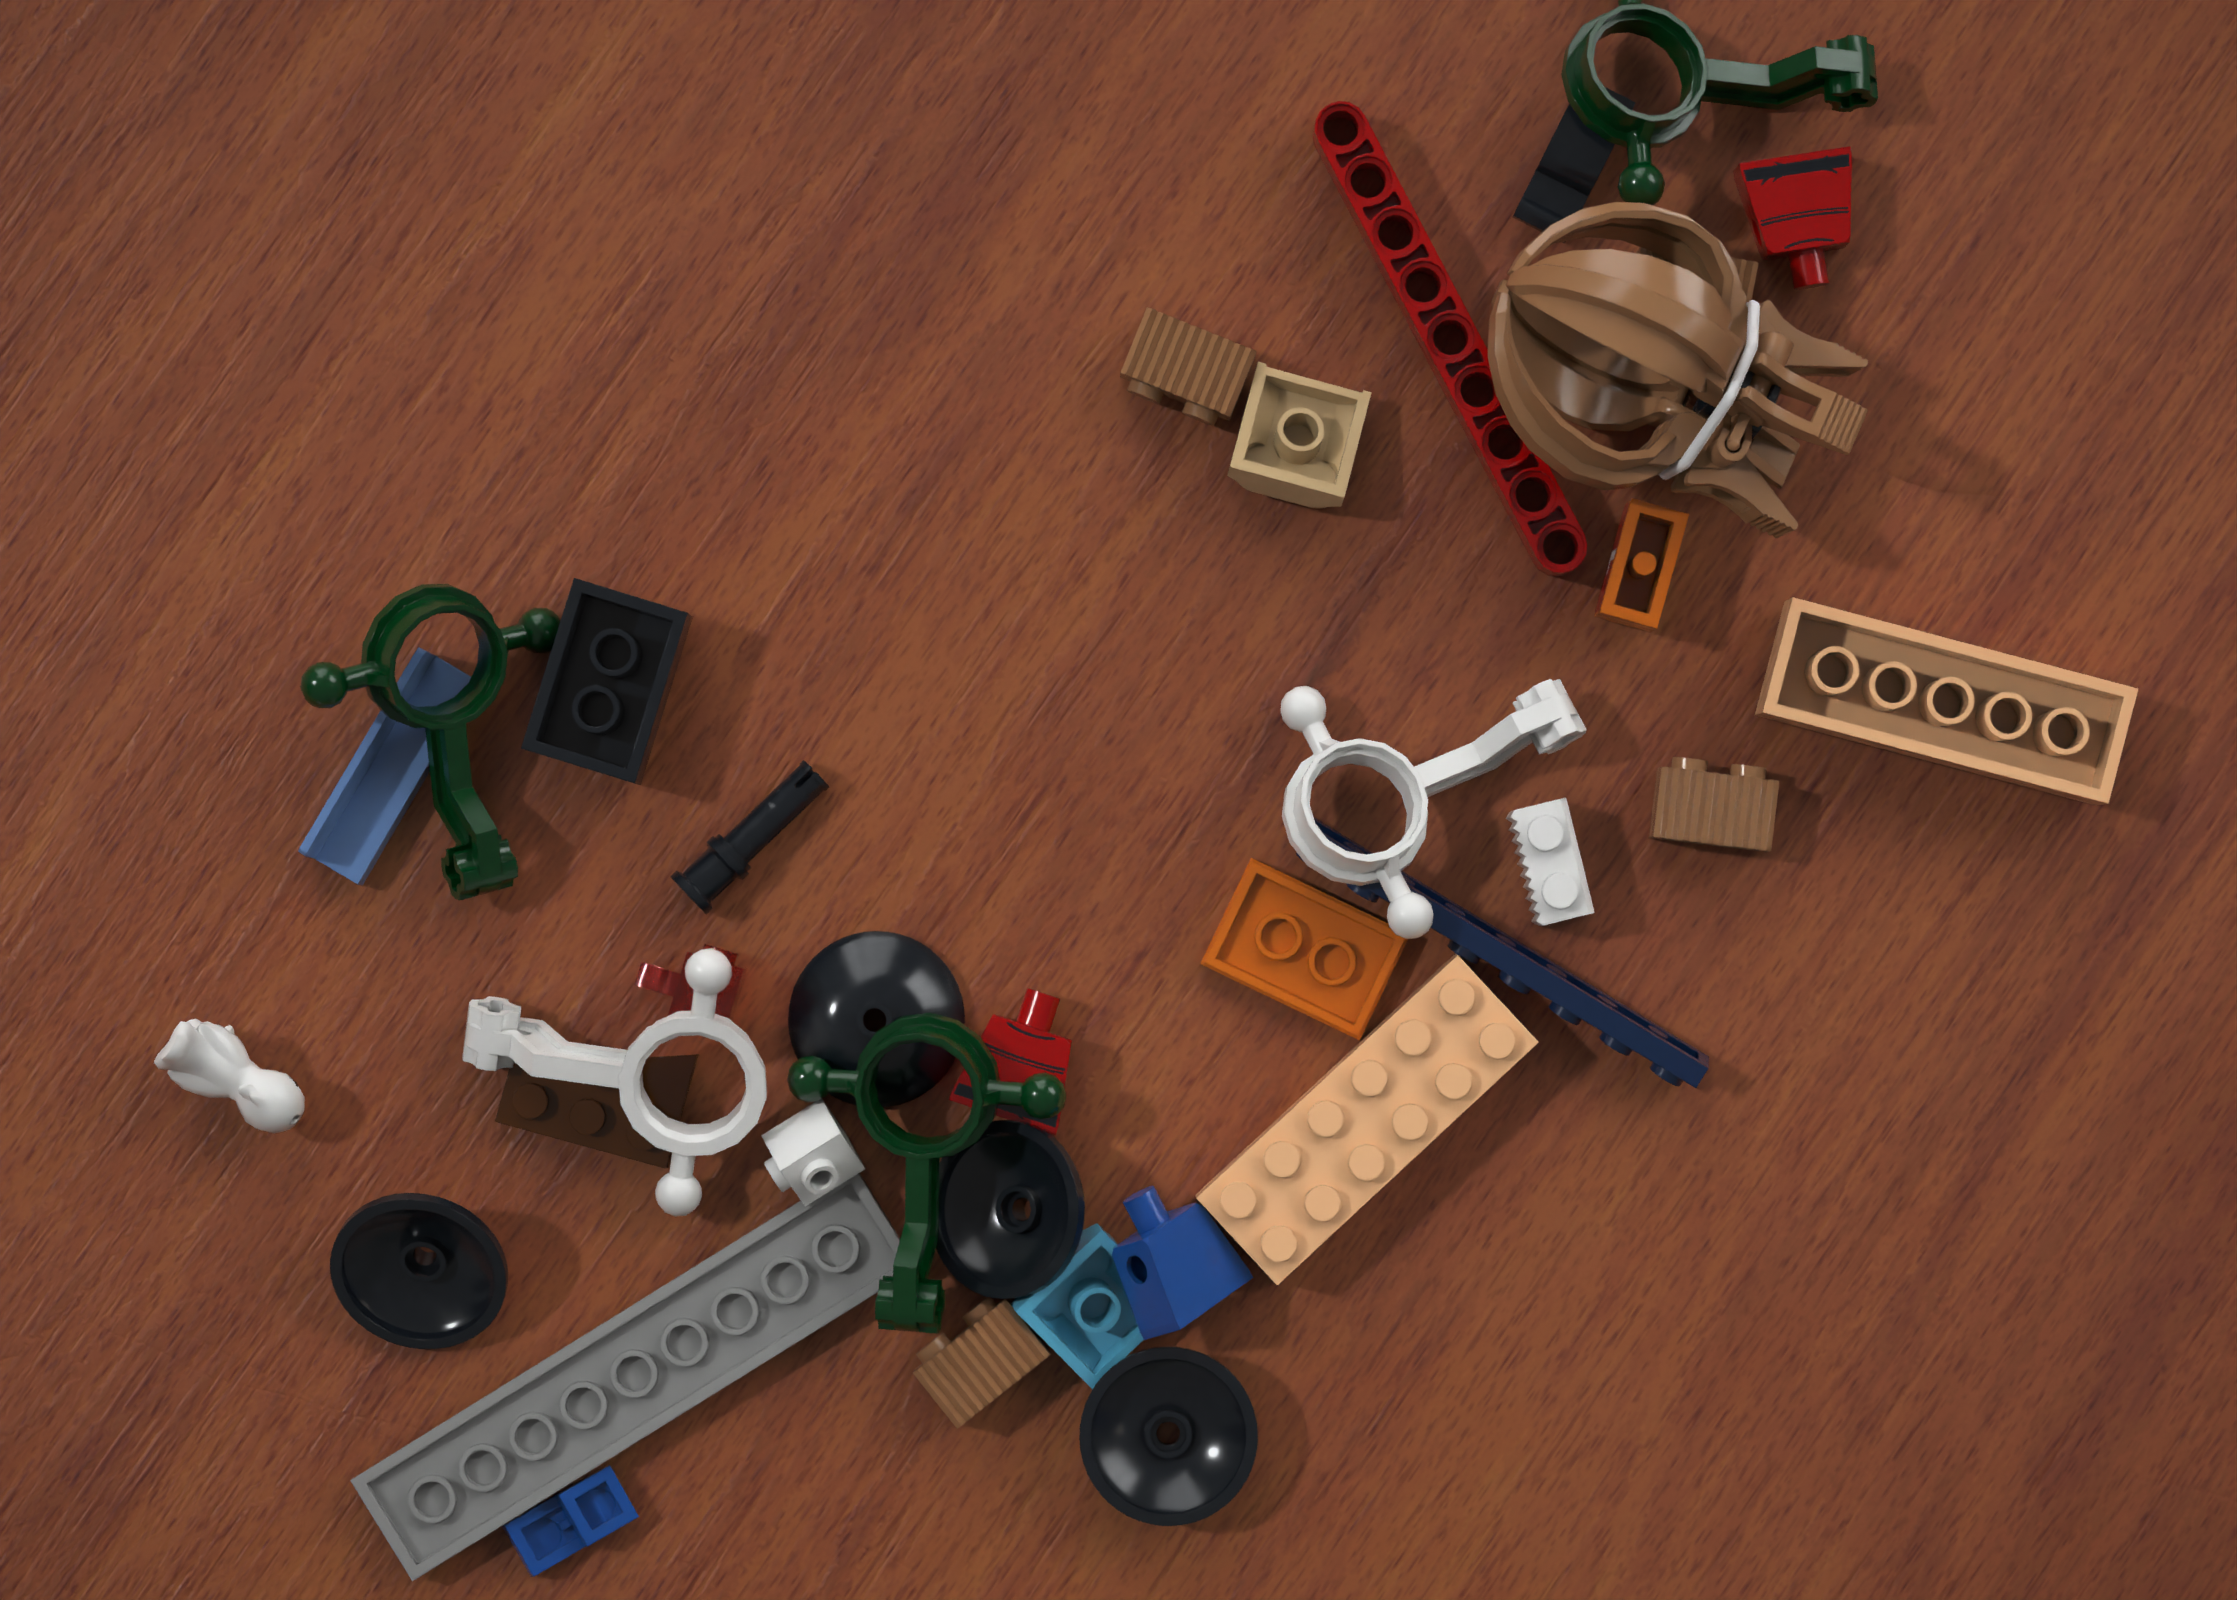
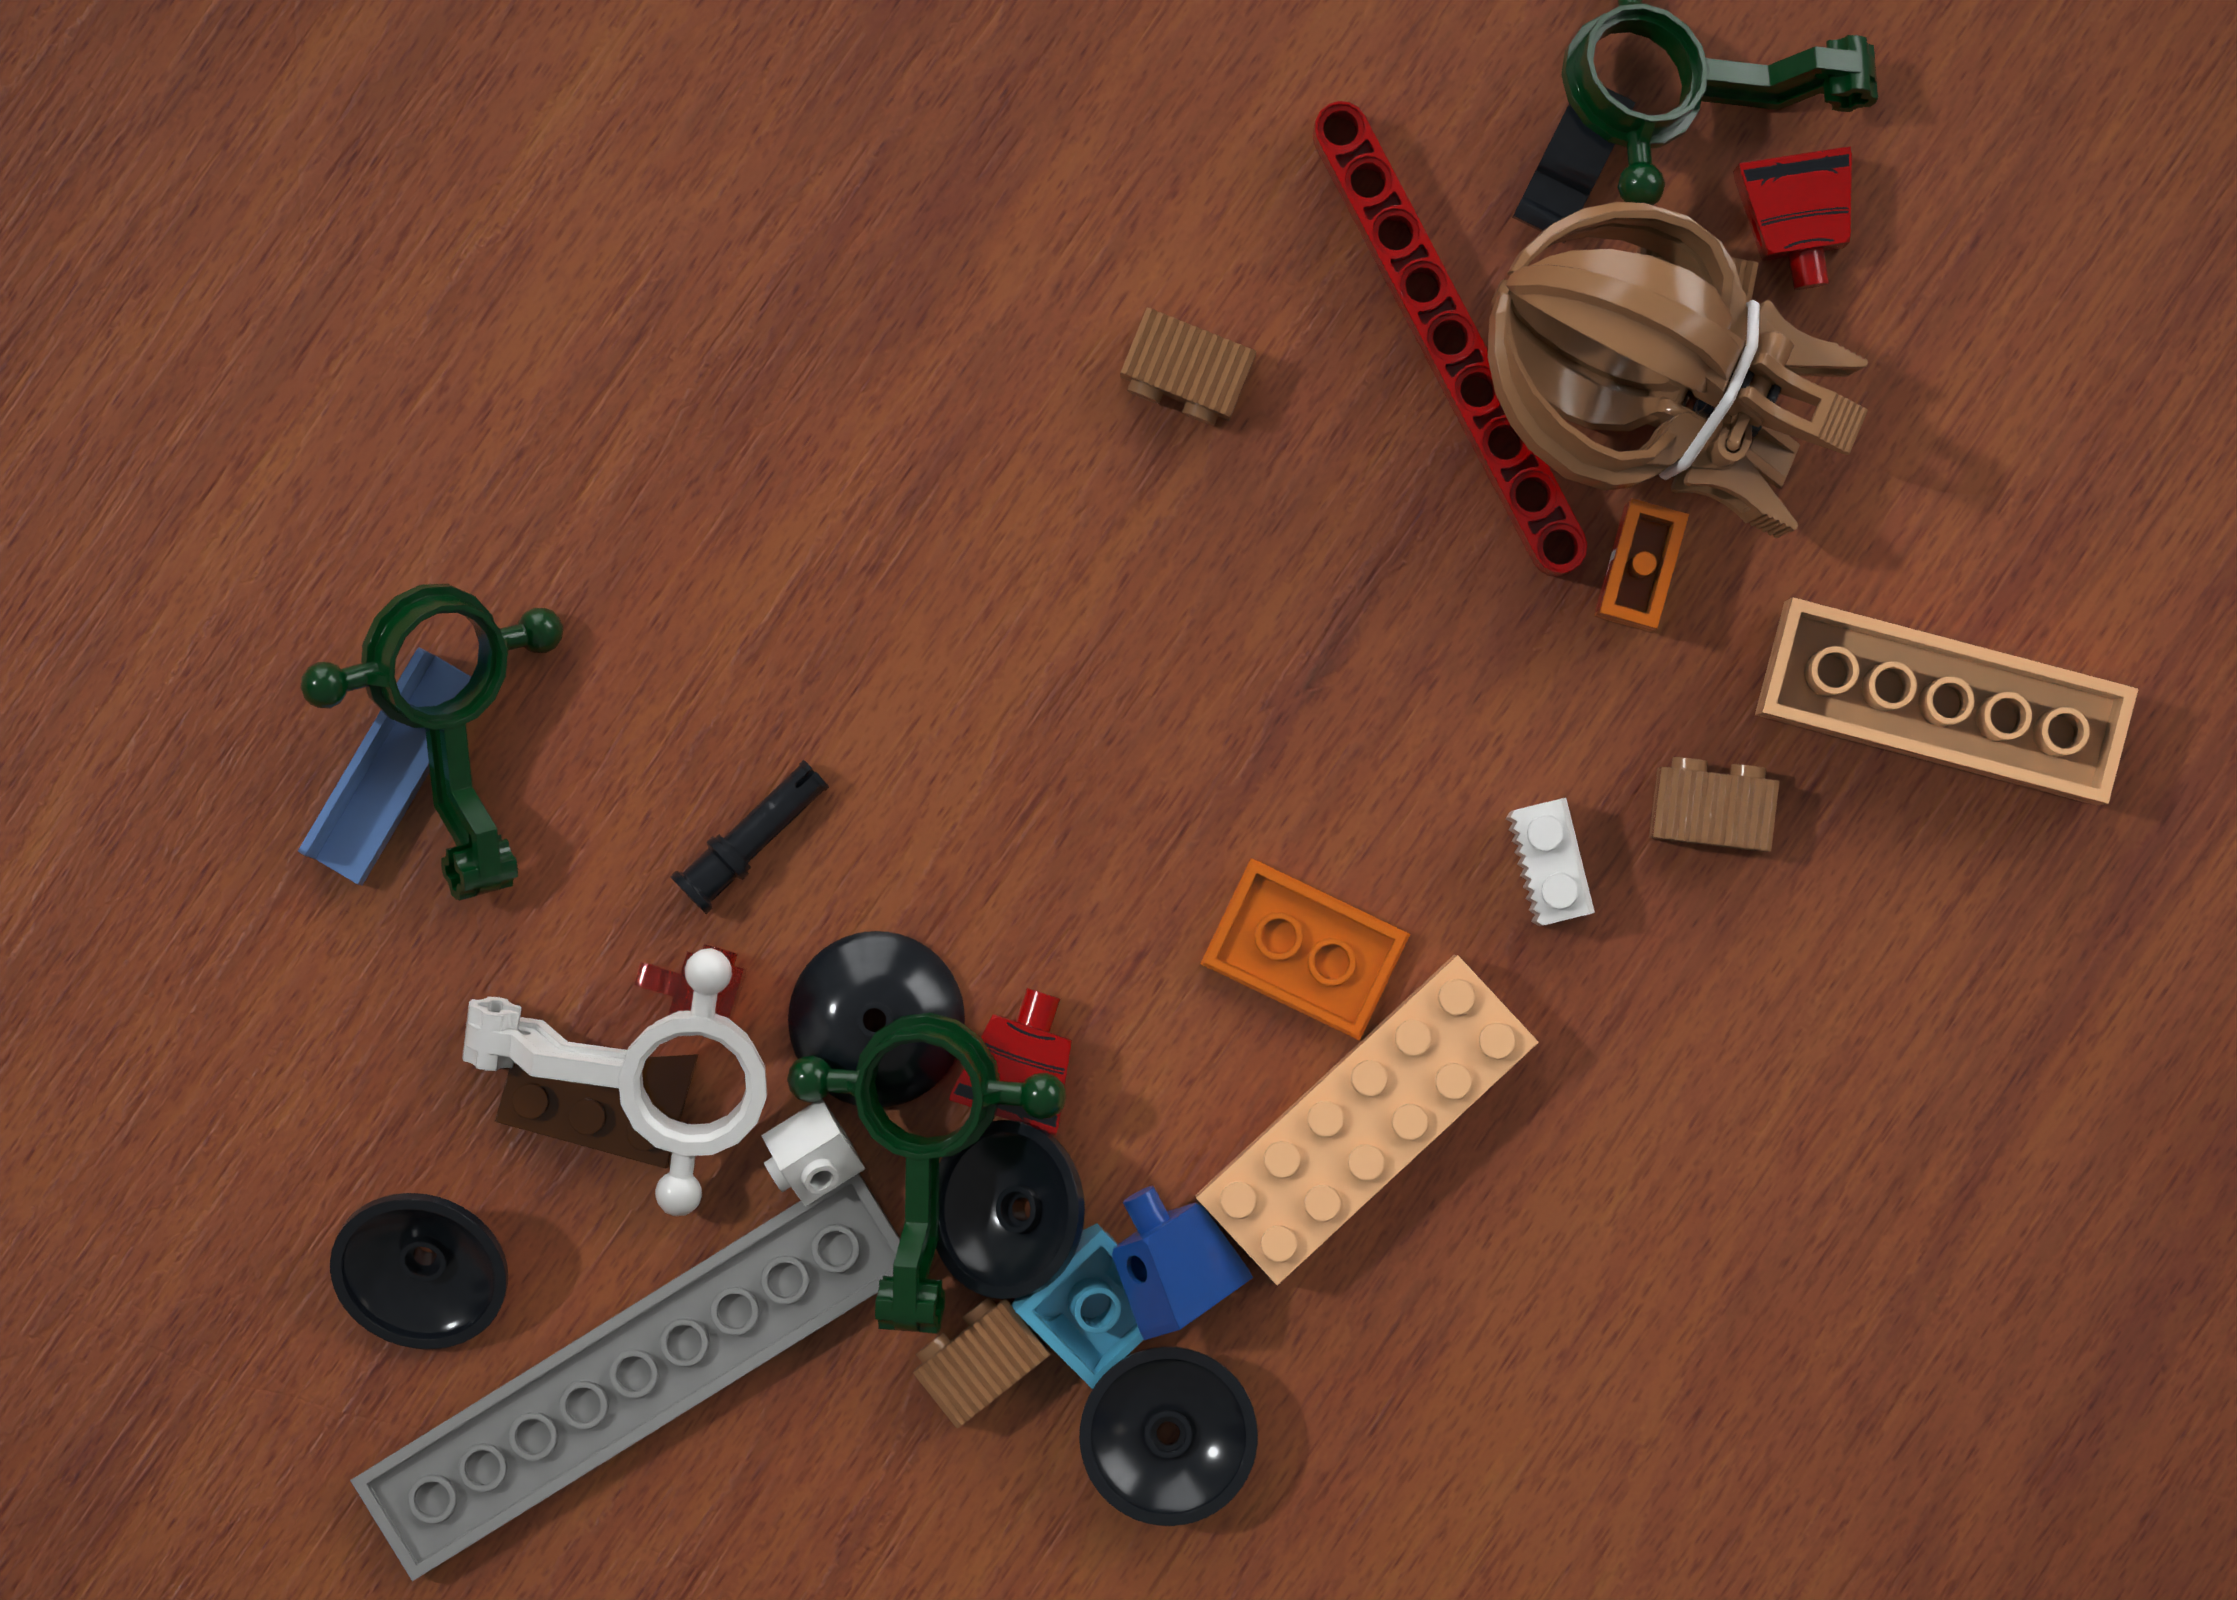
(216, 1065): white animal -> none
(570, 1521): blue slope -> none
(607, 681): black brick -> none
(1298, 438): tan slope -> none
(1528, 970): dark blue plate -> none
(1541, 717): white piece -> none

